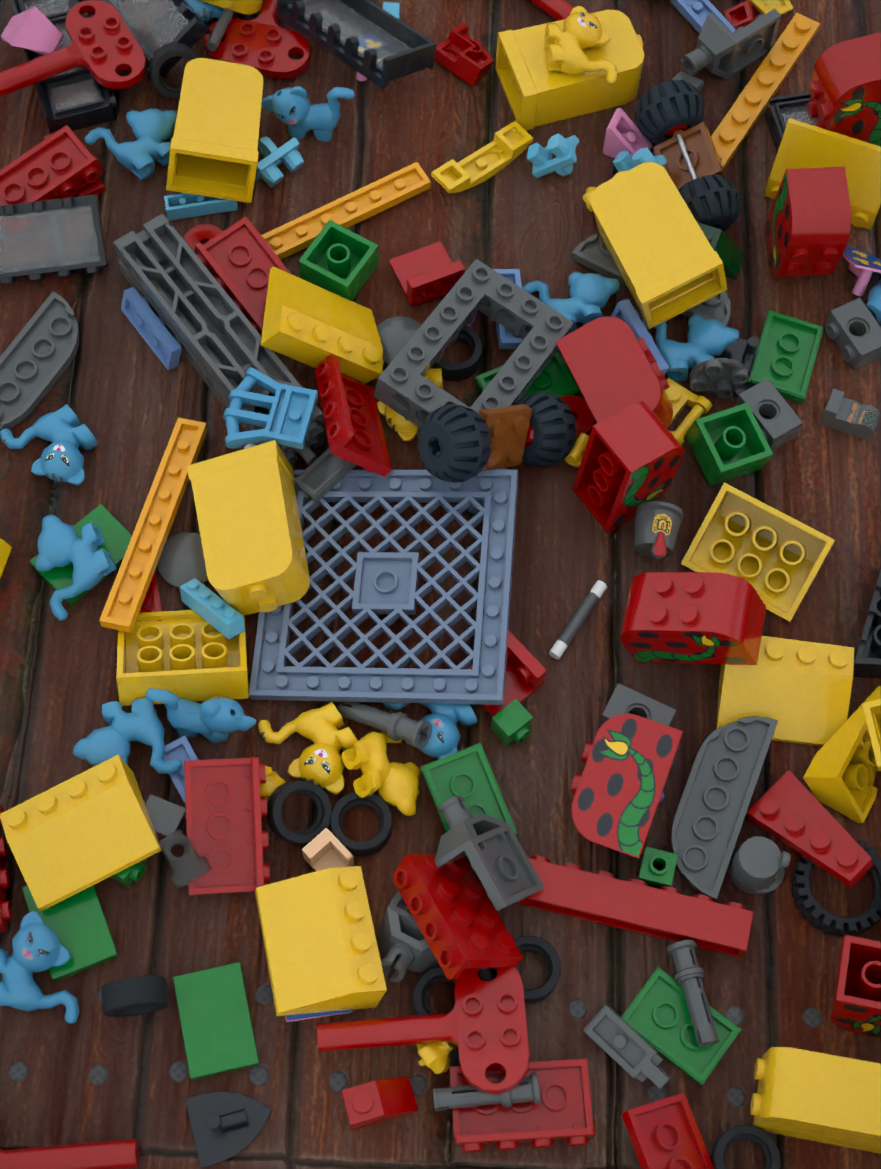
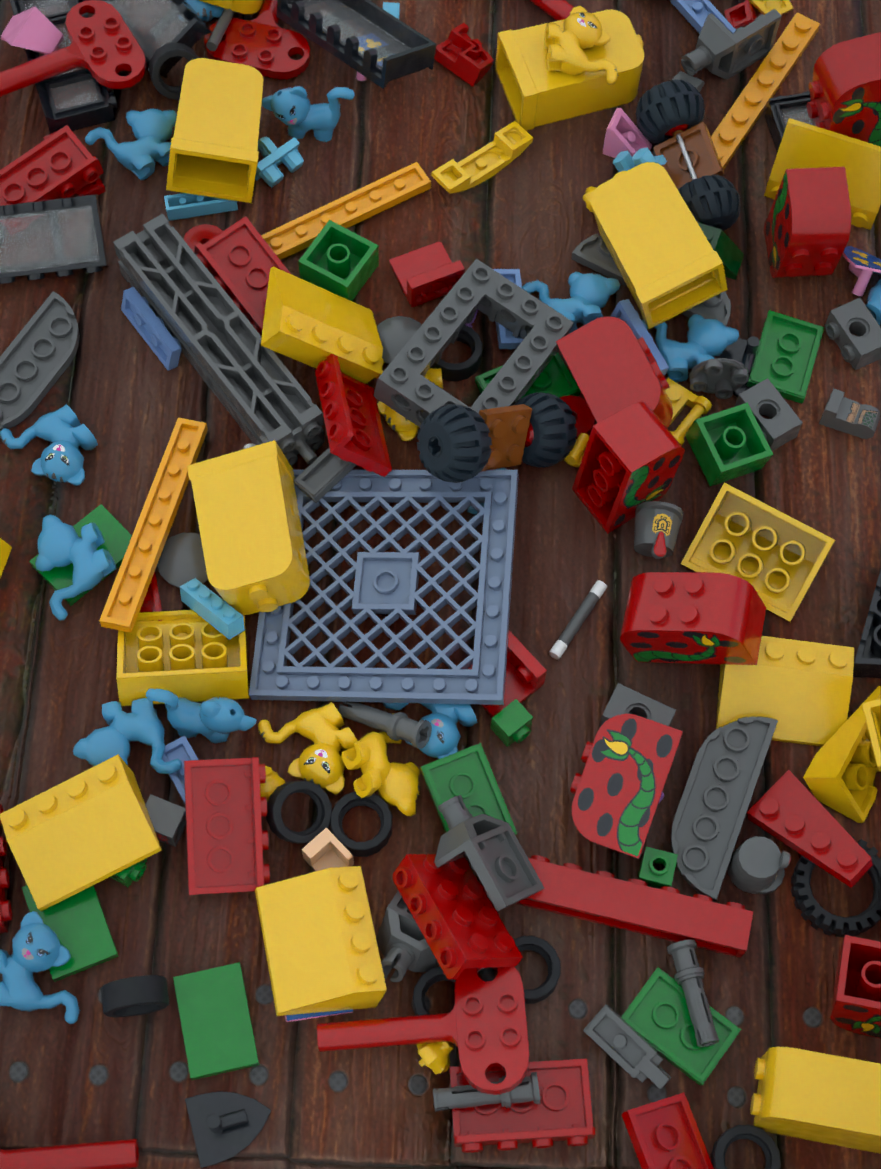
(186, 867): clear smoke plate -> none
(288, 417): dark azure plate -> none
(379, 1101): red slope -> none
(562, 148): medium azure hips -> none

